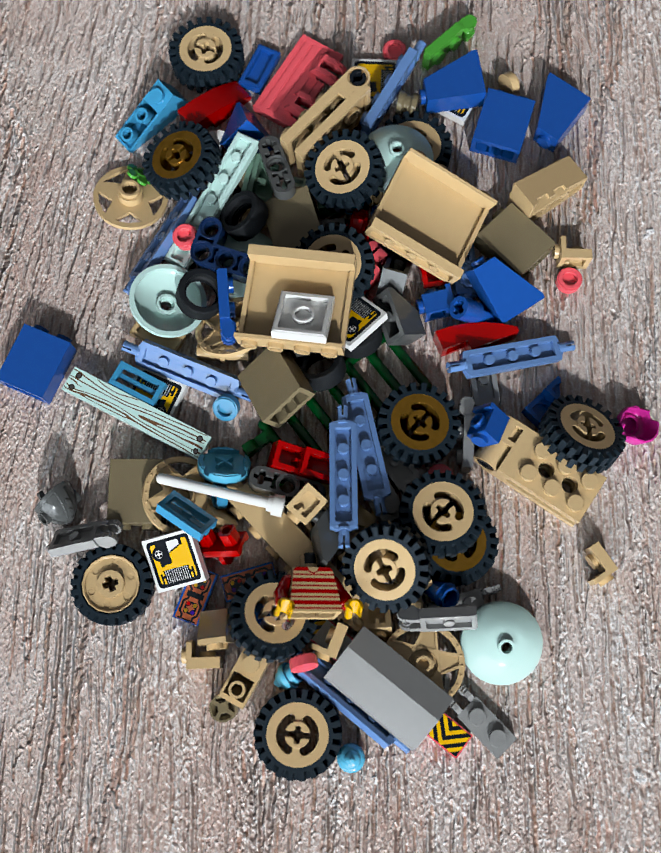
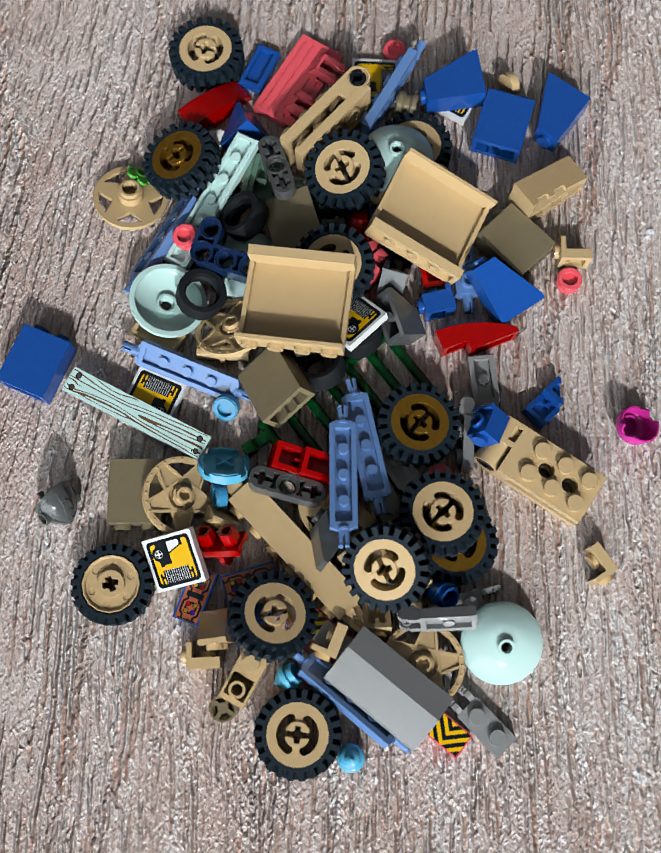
(85, 537): light grey hinge -> none
(151, 115): dark azure slope -> none
(157, 394): dark azure tile -> none
(183, 518): dark azure tile -> none
(226, 308): blue hinge -> none
(273, 504): white piece -> none
(303, 317): white tile -> none
(303, 662): coral tile -> none
(305, 504): tan bracket -> none
(313, 593): torso -> none
(448, 41): bright green hinge -> none
(469, 311): blue hinge -> none
(510, 356): medium blue plate -> none
(582, 434): black wheel -> none

